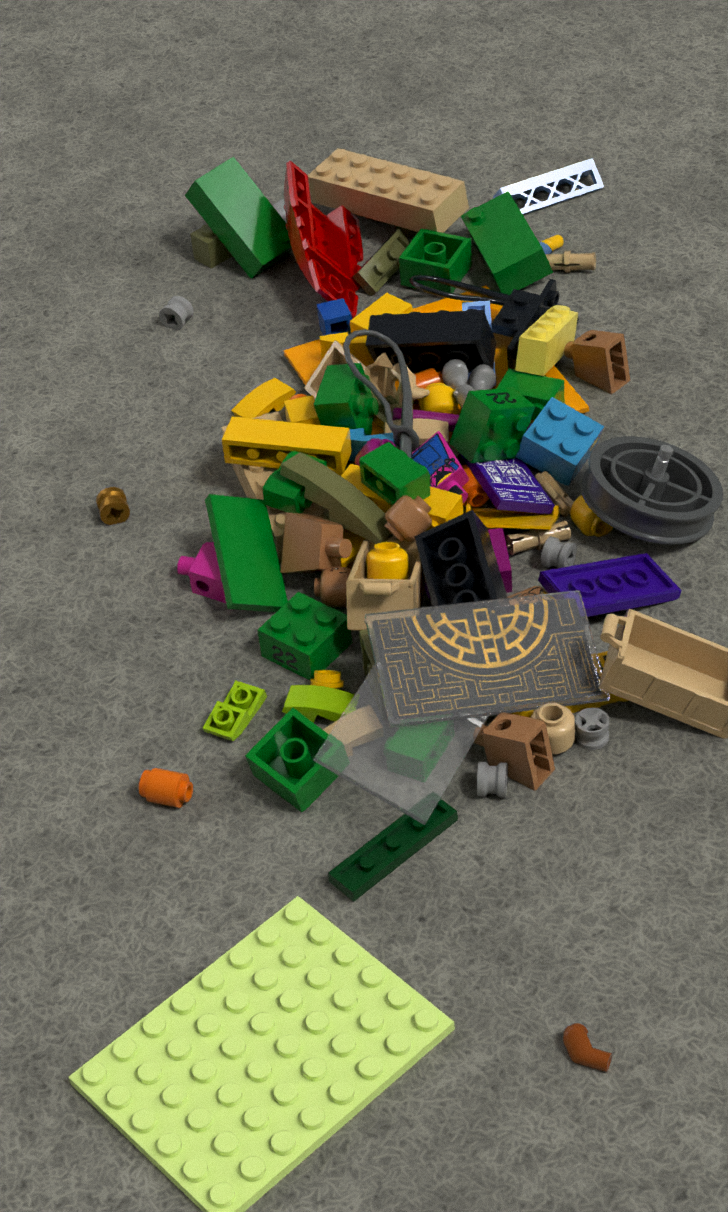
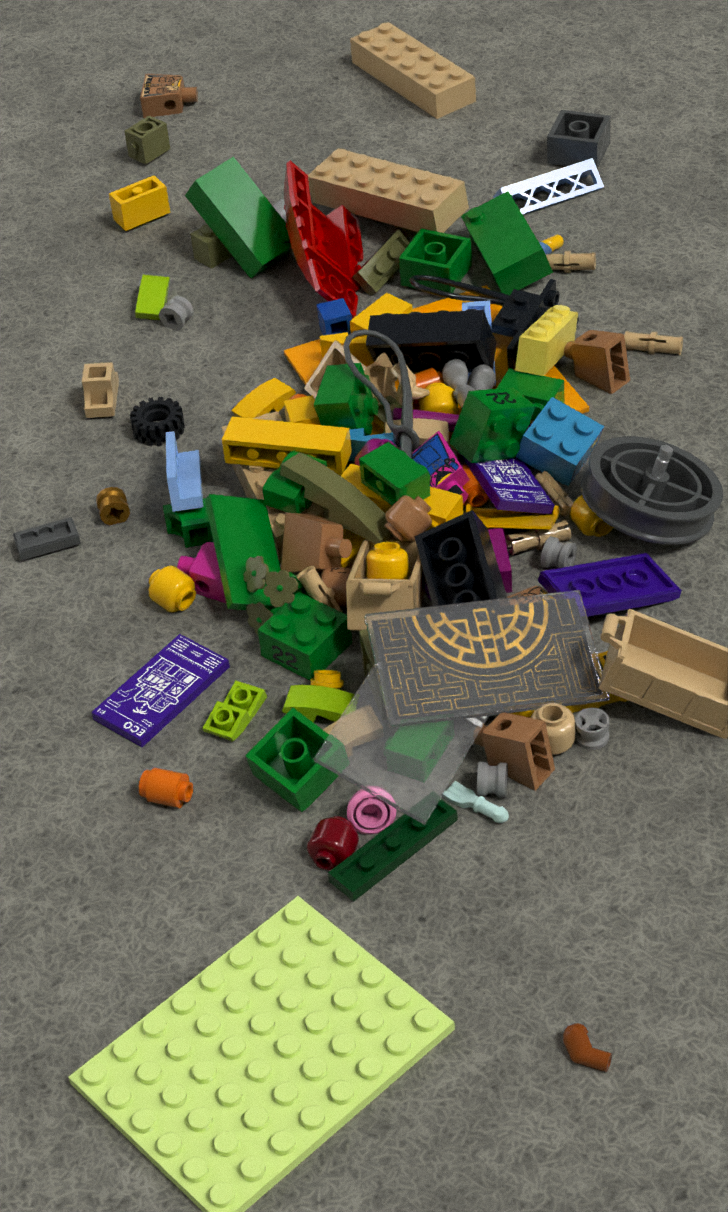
(46, 538): none -> dark grey plate
(100, 389): none -> tan brick
(139, 203): none -> yellow brick
(147, 139): none -> olive head
(152, 296): none -> lime slope
(155, 432): none -> black tyre
(160, 690): none -> dark purple tile
(165, 95): none -> medium nougat torso
(171, 589): none -> yellow head
(183, 476): none -> light blue fence
(190, 524): none -> green brick
(280, 588): none -> olive plant
(316, 588): none -> tan pin
(332, 842): none -> dark red head
(369, 813): none -> bright pink brick
(413, 70): none -> tan brick
(466, 798): none -> light aqua piece
(578, 138): none -> dark grey brick
(653, 343): none -> tan pin

